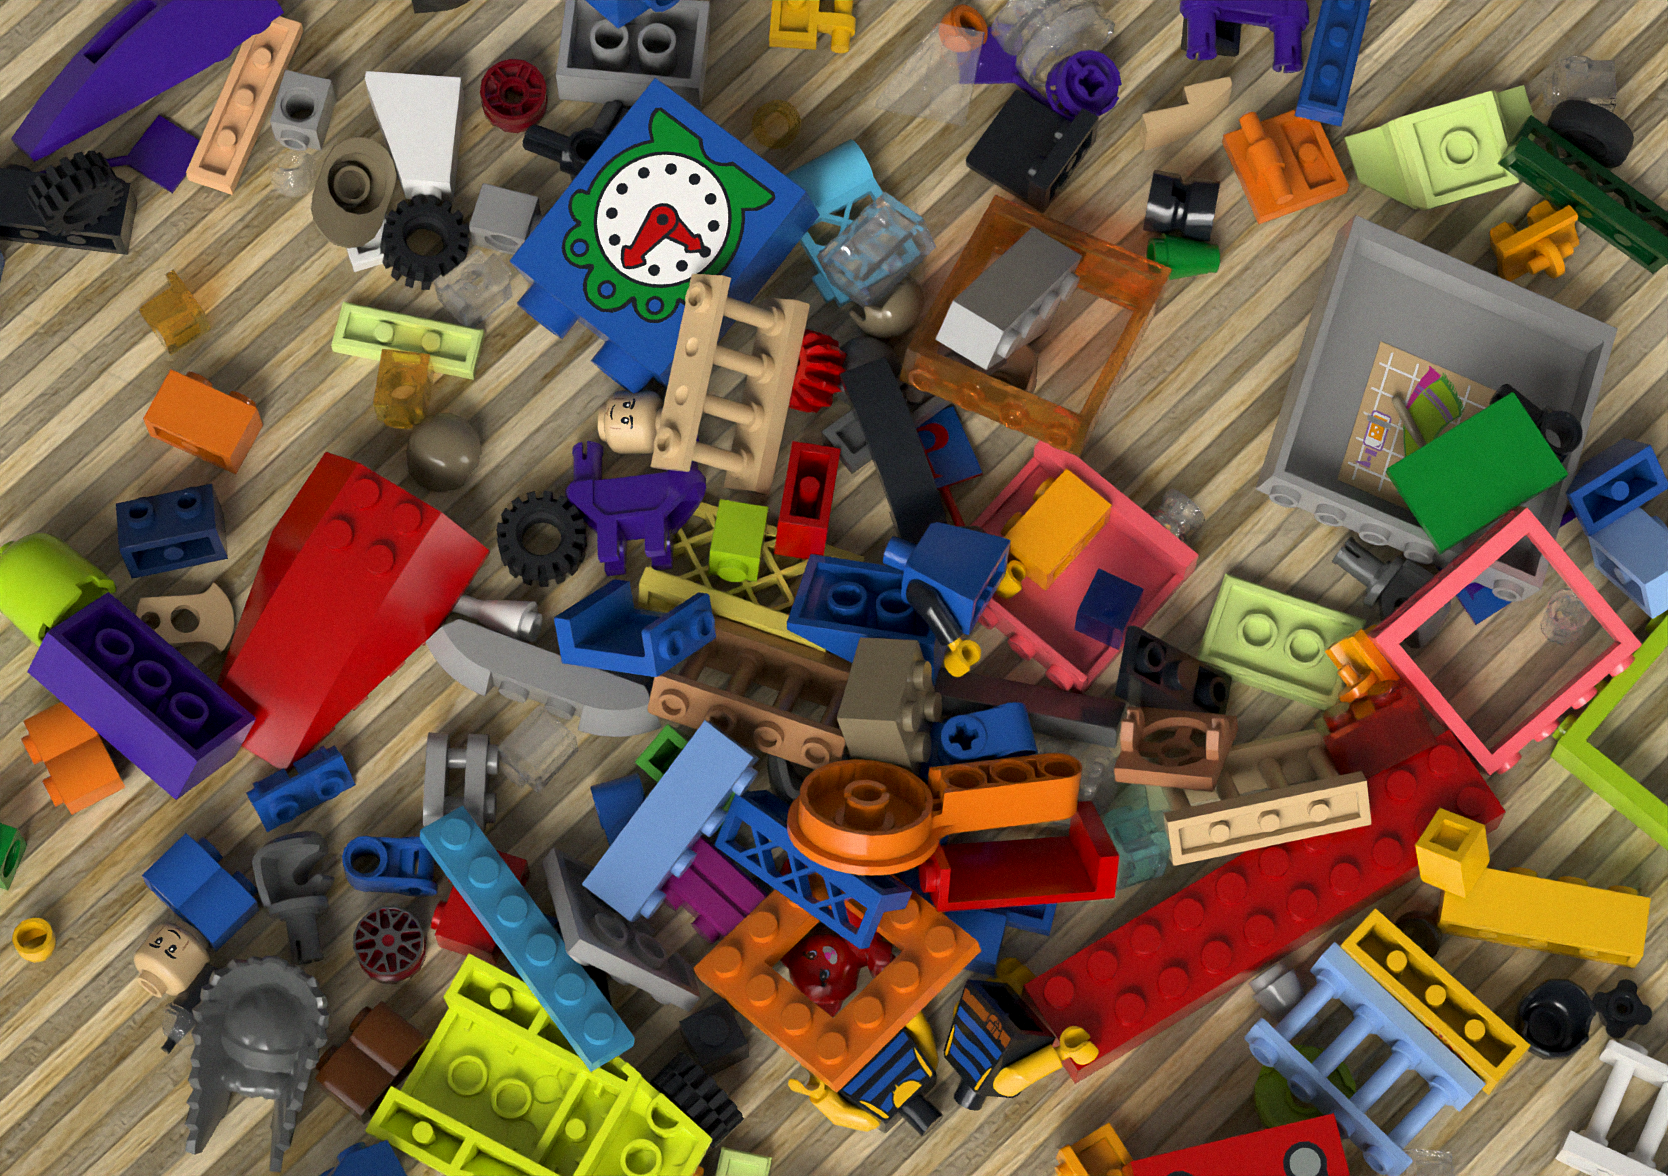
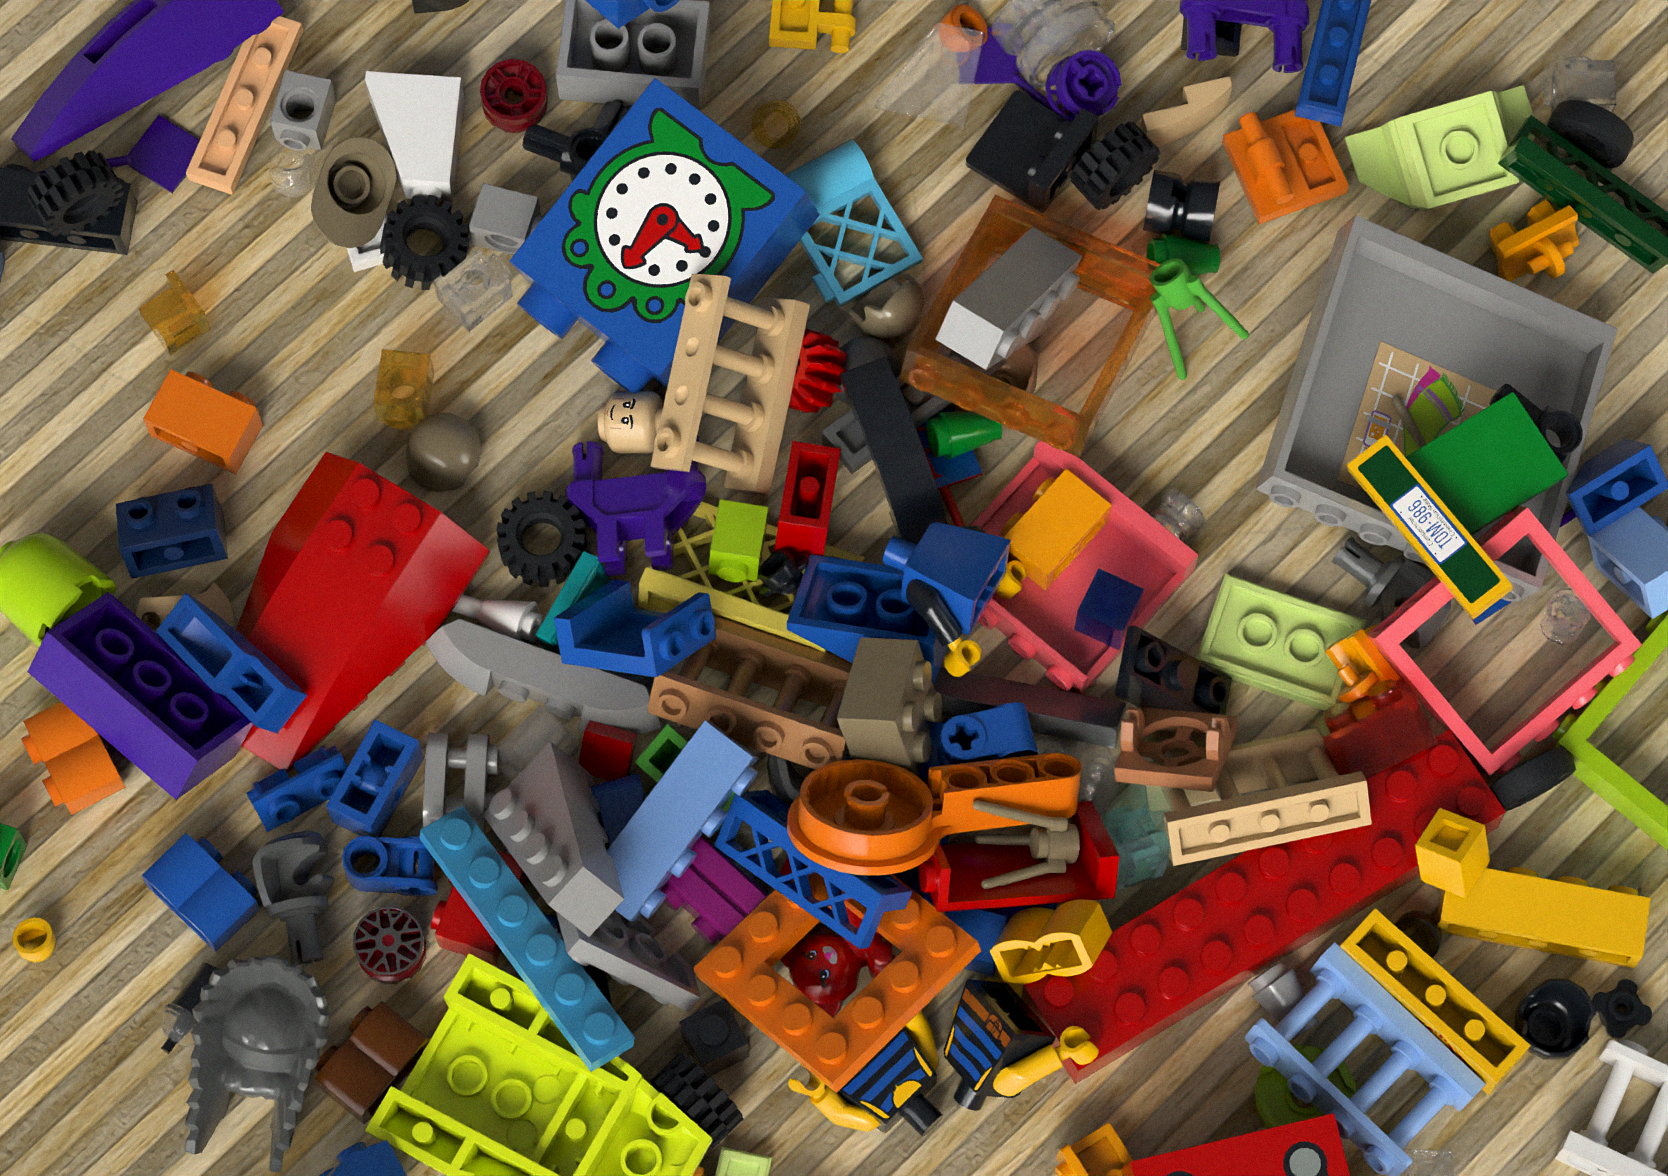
(171, 958): tan head -> none
(231, 664): none -> blue slope
(368, 330): yellowish green tile -> none
(375, 780): none -> blue brick
(556, 839): none -> light grey wedge
(584, 579): none -> teal tile
(607, 751): none -> red tile
(781, 573): none -> black plate
(876, 250): clear brick -> none
(959, 433): none -> green cone
(1051, 941): none -> yellow brick
(1053, 843): none -> dark tan plant
(1115, 165): none -> black tyre
(1180, 290): none -> bright green plant
(1429, 527): none -> tile
(1533, 778): none -> black tyre

